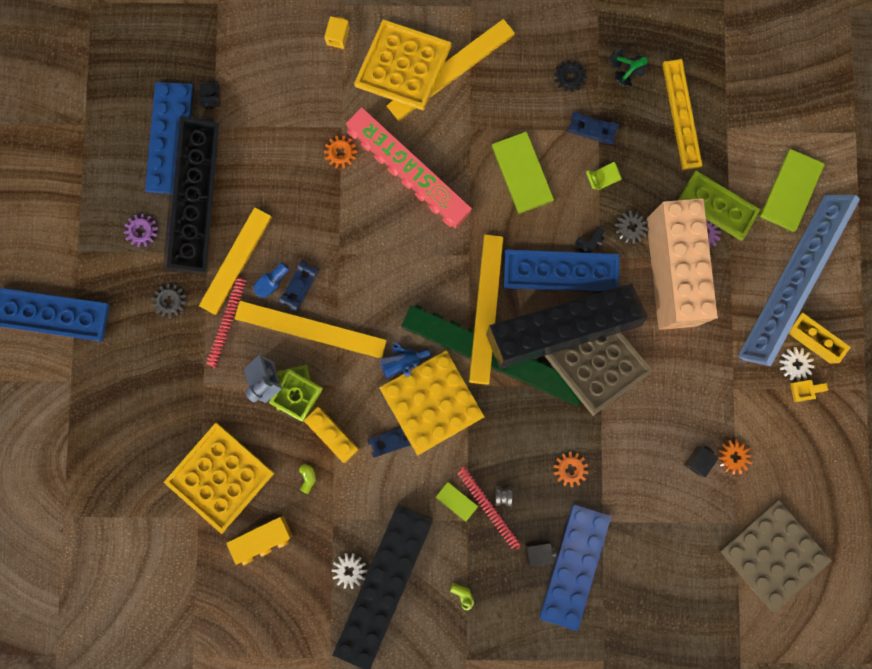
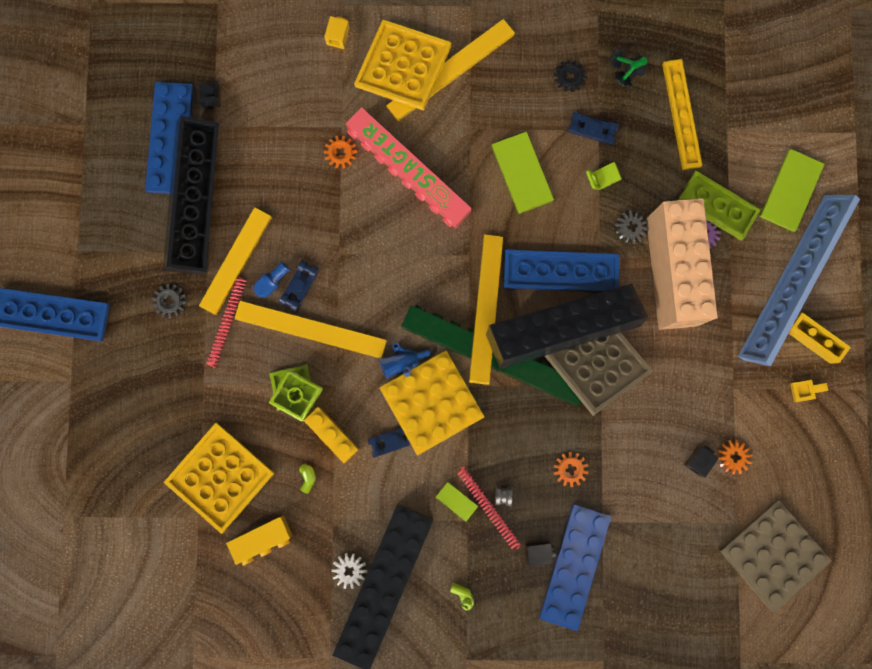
(136, 224): medium lavender gear -> none
(261, 379): sand blue hinge -> none
(596, 240): black bracket -> none
(792, 370): white gear -> none

